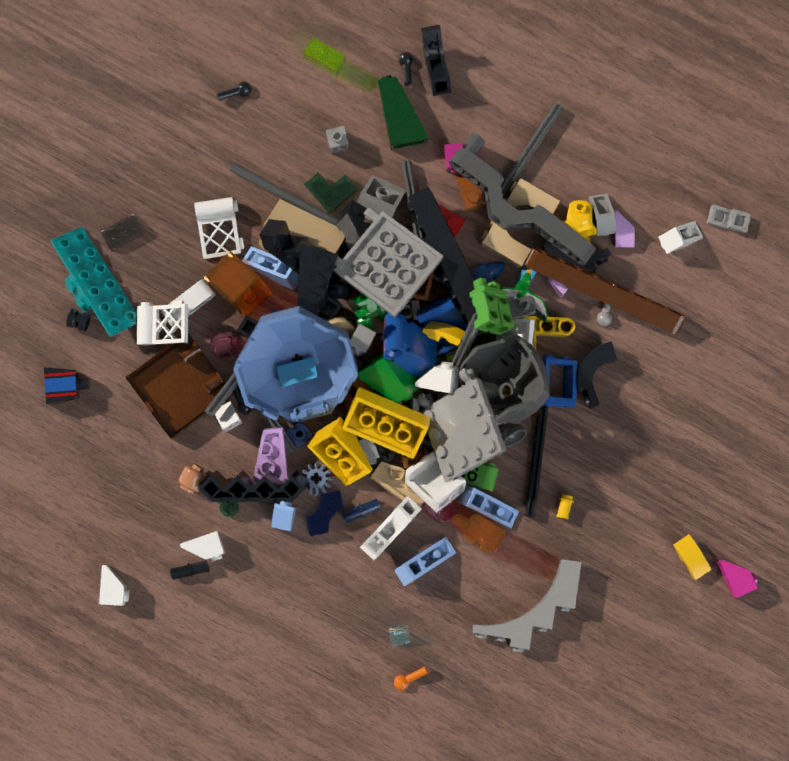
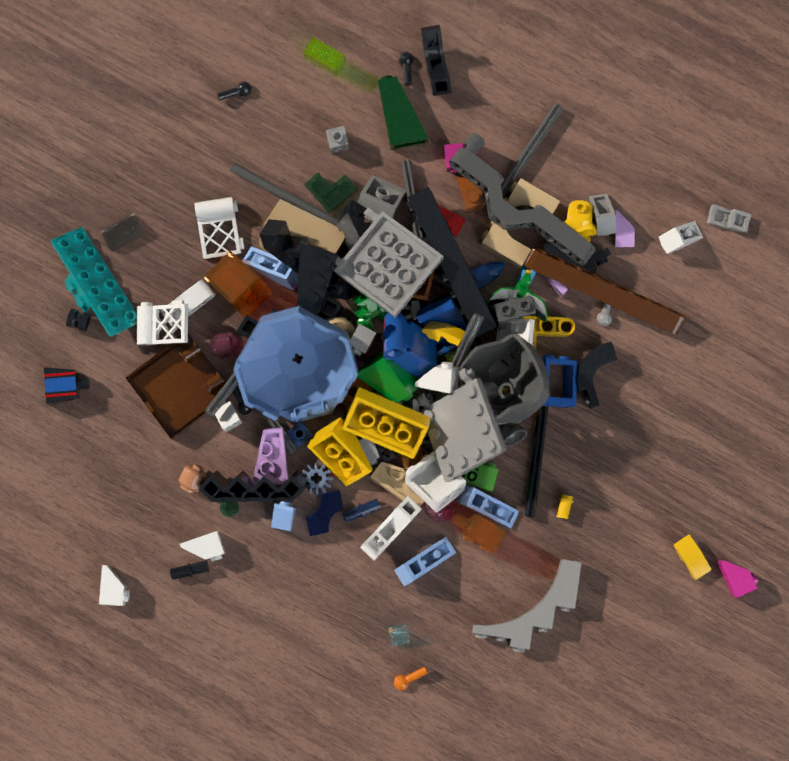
(297, 371): dark azure slope -> none
(491, 307): bright green hips -> none

